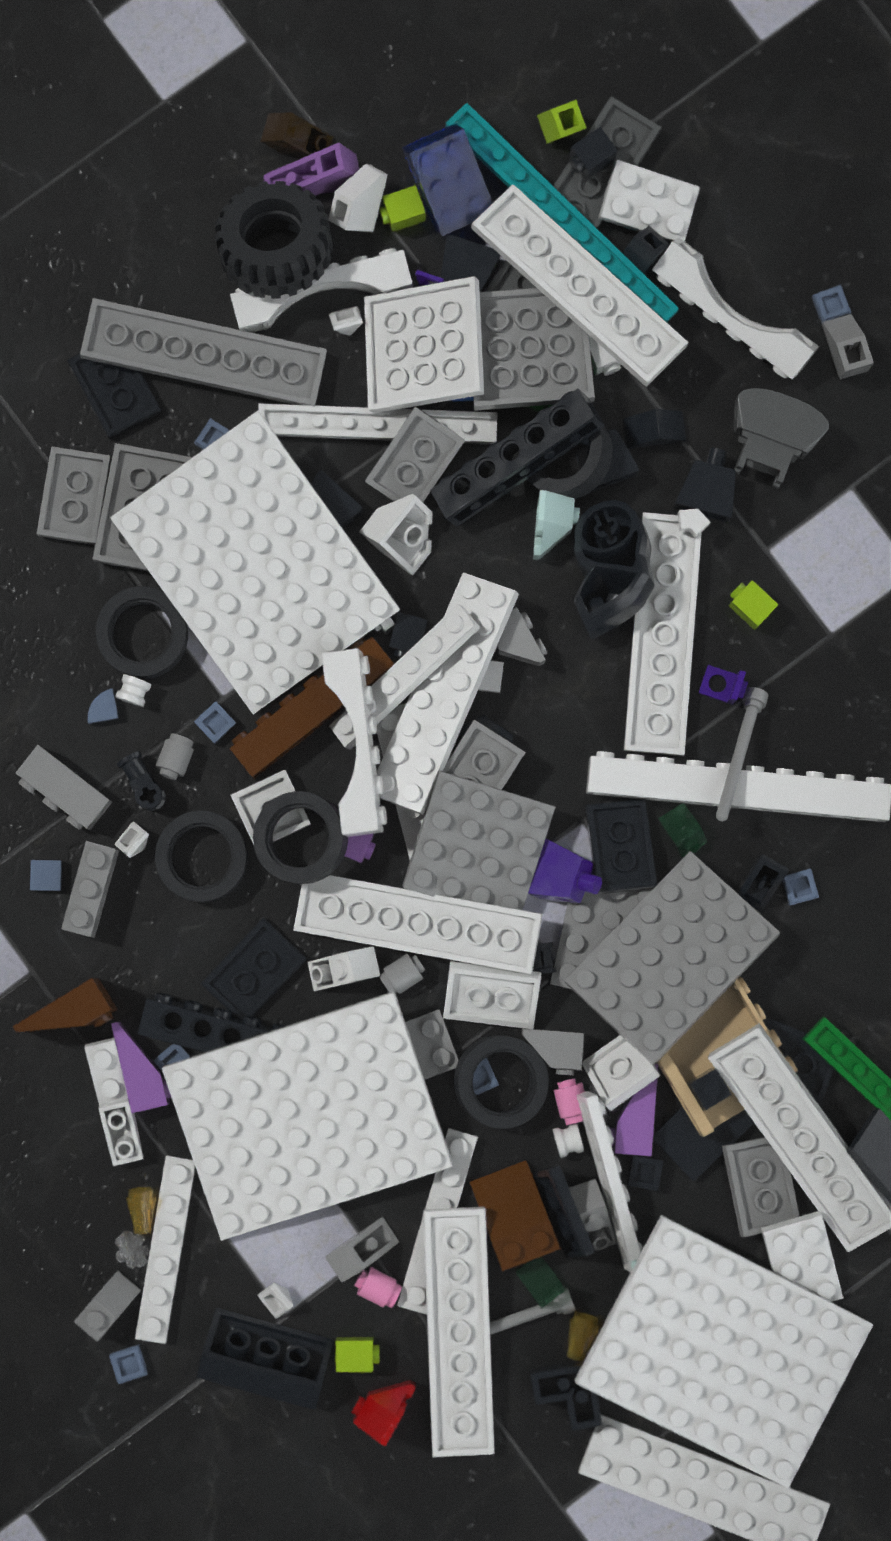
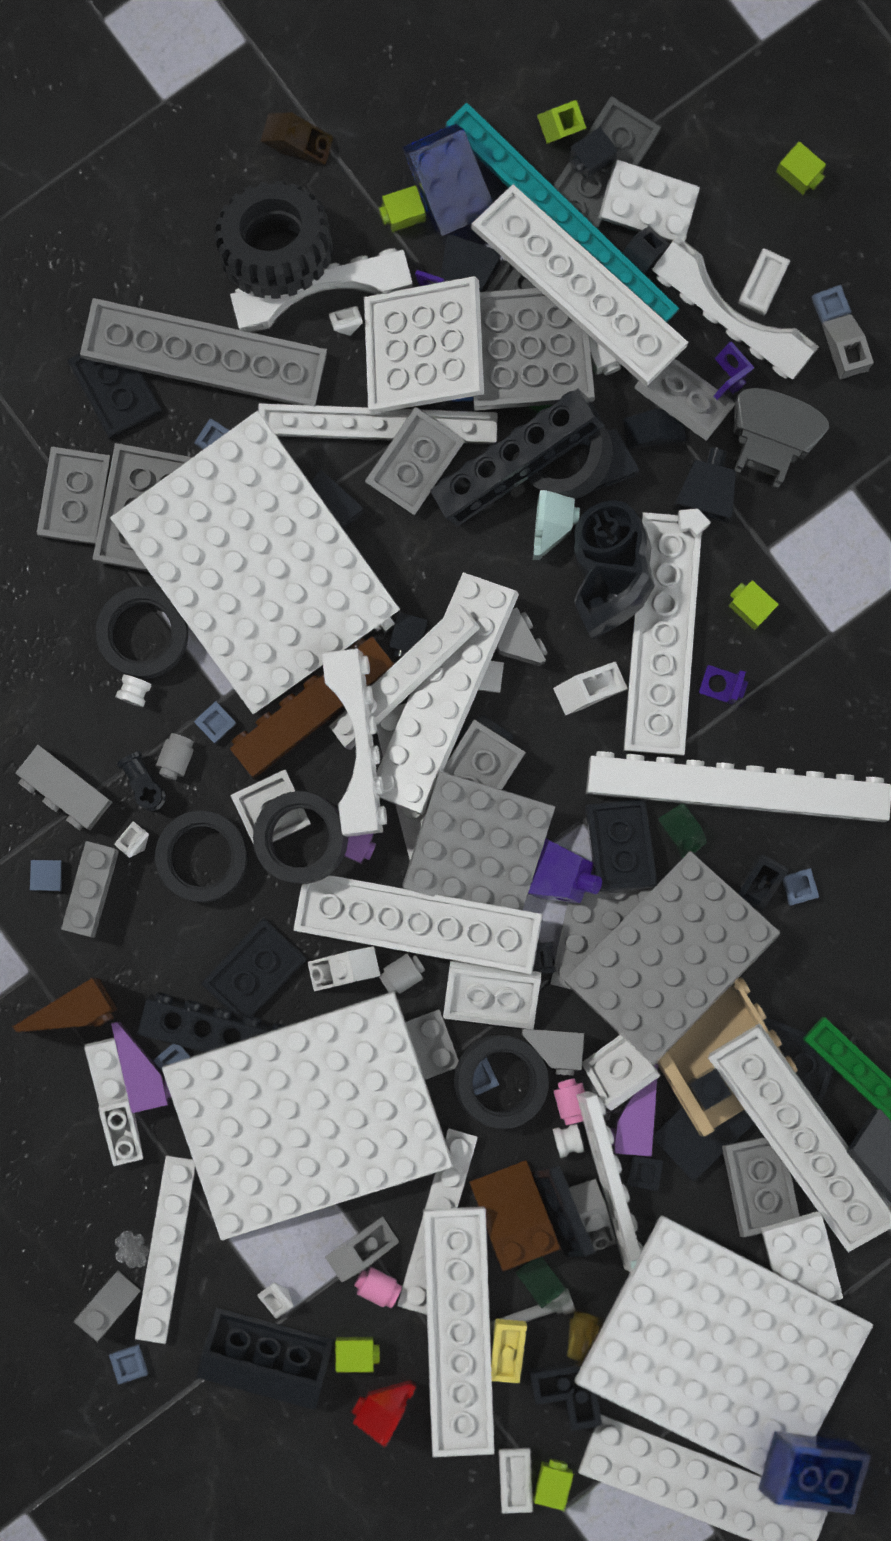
(103, 708): sand blue tile -> none
(141, 1208): clear yellow cone -> none
(320, 171): medium lavender slope -> none
(358, 200): white slope -> none
(401, 532): white slope -> none
(507, 1350): none -> light yellow plate
(515, 1480): none -> white plate
(553, 1484): none -> lime brick
(590, 688): none -> white arch
(687, 399): none -> light grey plate
(737, 375): none -> dark purple bracket
(754, 701): light grey piece -> none
(763, 281): none -> white tile
(801, 168): none -> lime brick
(814, 1472): none -> clear blue brick

